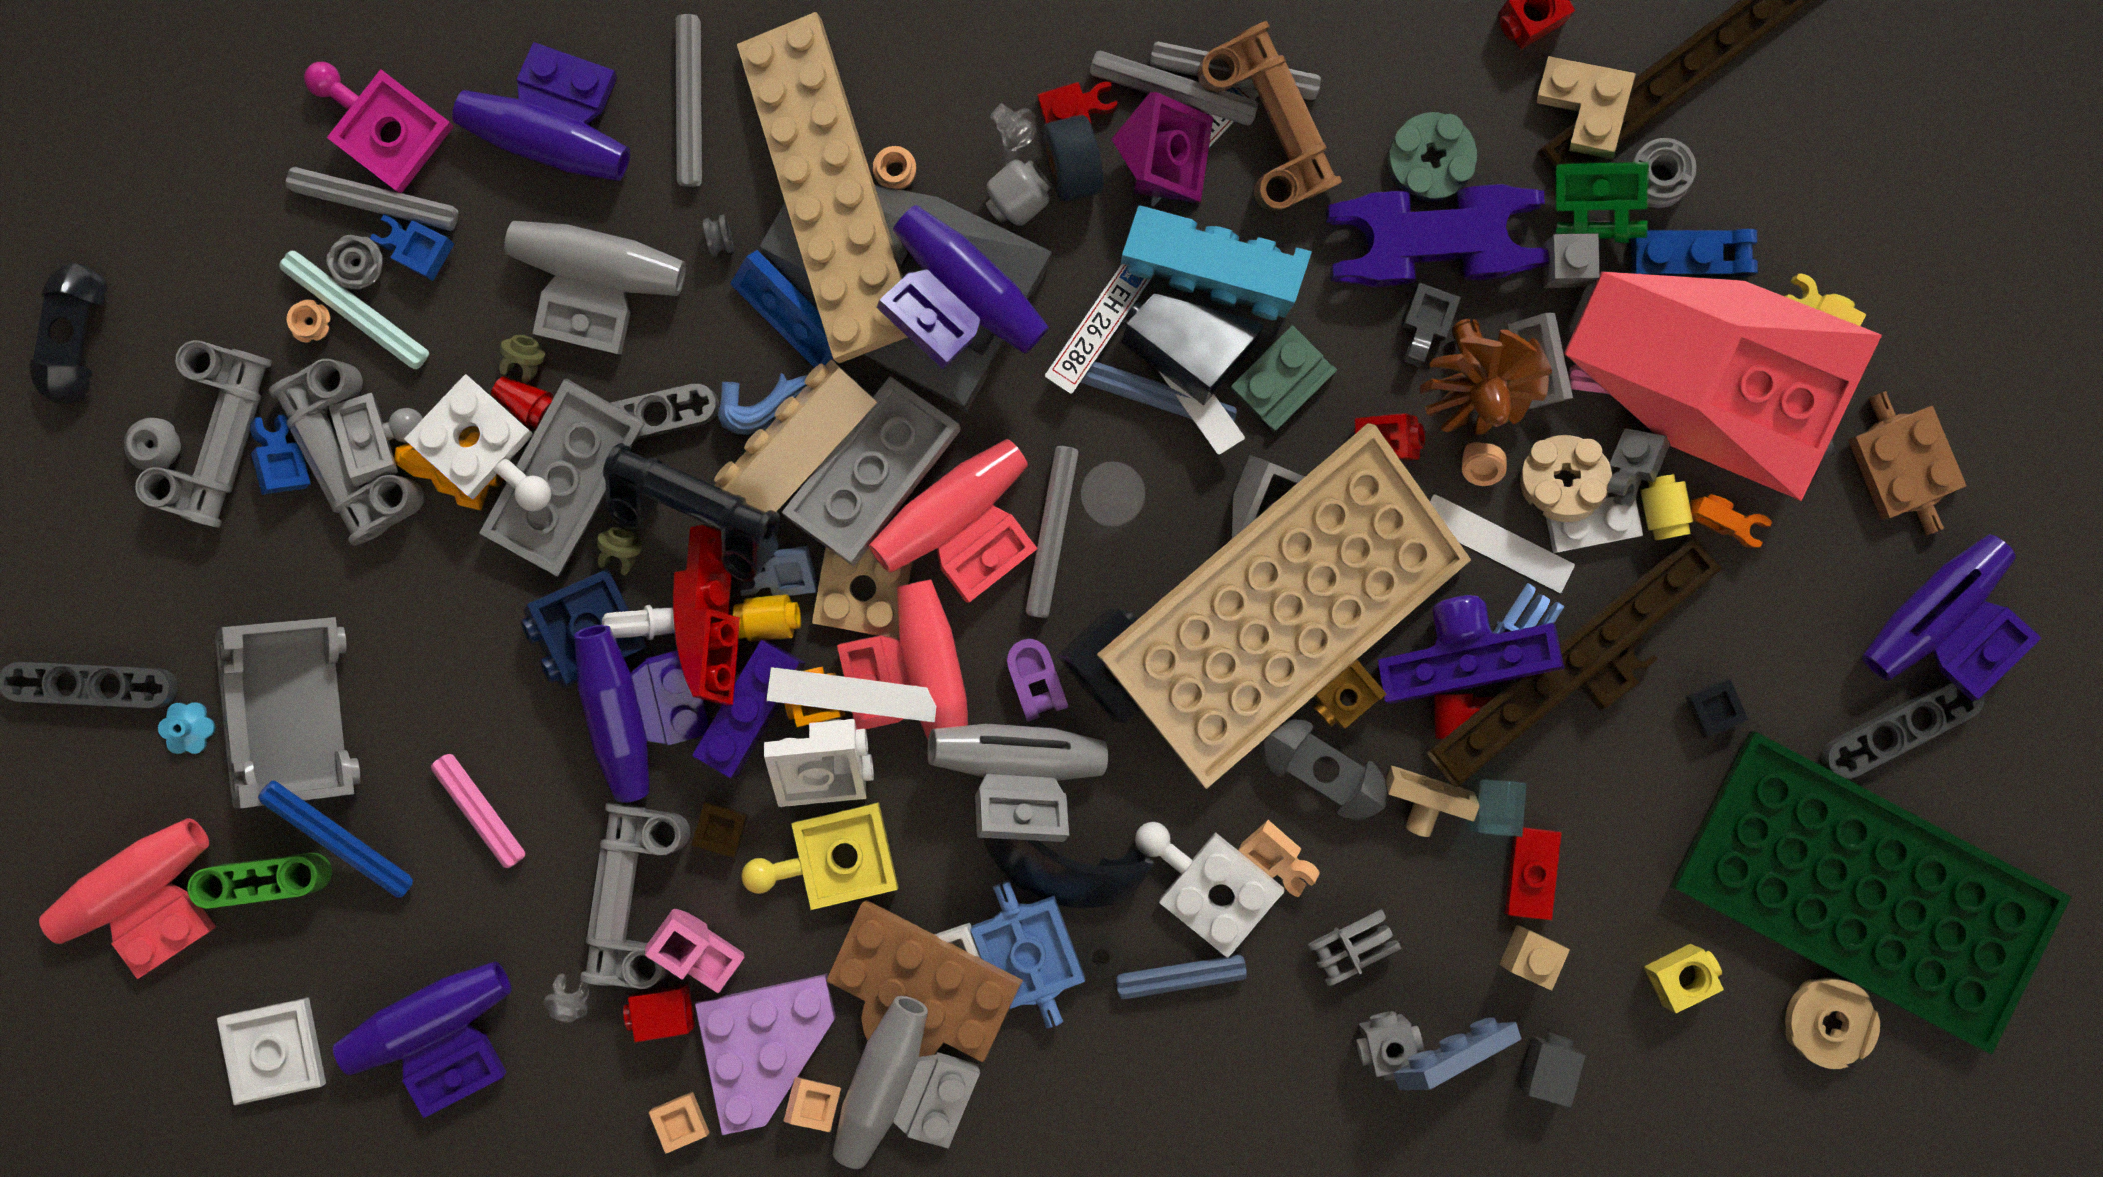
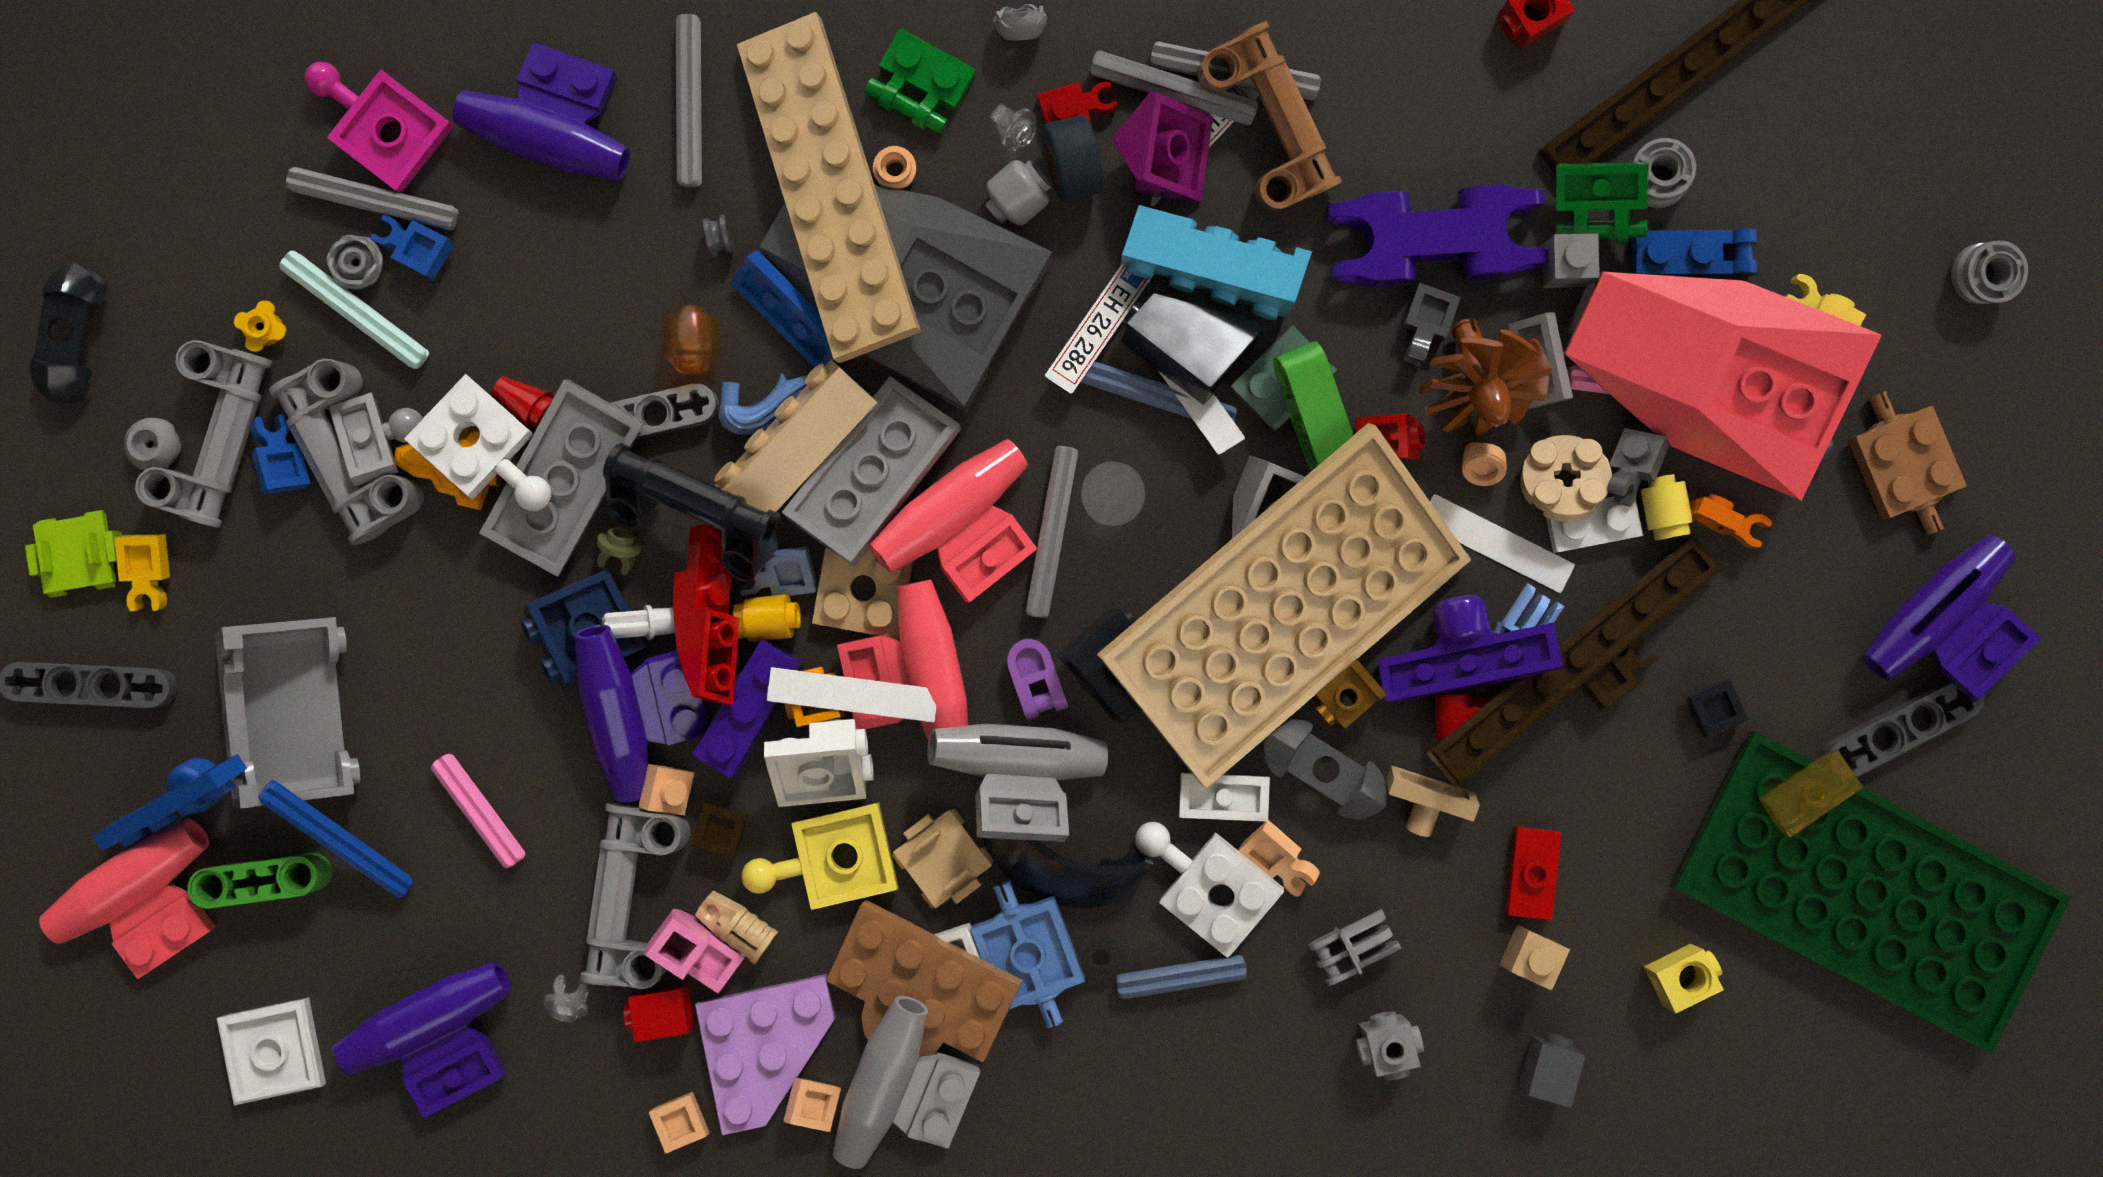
(73, 553): none -> lime piece
(143, 562): none -> yellow plate
(190, 789): none -> blue plate
(194, 728): medium azure plant -> none
(273, 328): none -> yellow plate
(300, 313): light nougat plate -> none
(523, 351): olive plate -> none
(591, 273): light grey plate -> none
(666, 789): none -> light nougat plate
(691, 340): none -> clear orange head
(736, 926): none -> tan hinge
(925, 70): none -> green plate
(942, 858): none -> tan piece
(955, 293): dark purple plate -> none
(1020, 23): none -> light grey plate
(1226, 799): none -> white plate
(1312, 402): none -> bright green beam
(1446, 135): sand green plate -> none
(1456, 1054): sand blue plate -> none
(1500, 808): clear light blue panel -> none
(1597, 94): tan plate -> none
(1811, 793): none -> clear yellow plate
(1843, 1045): tan plate -> none
(2008, 267): none -> light grey wheel

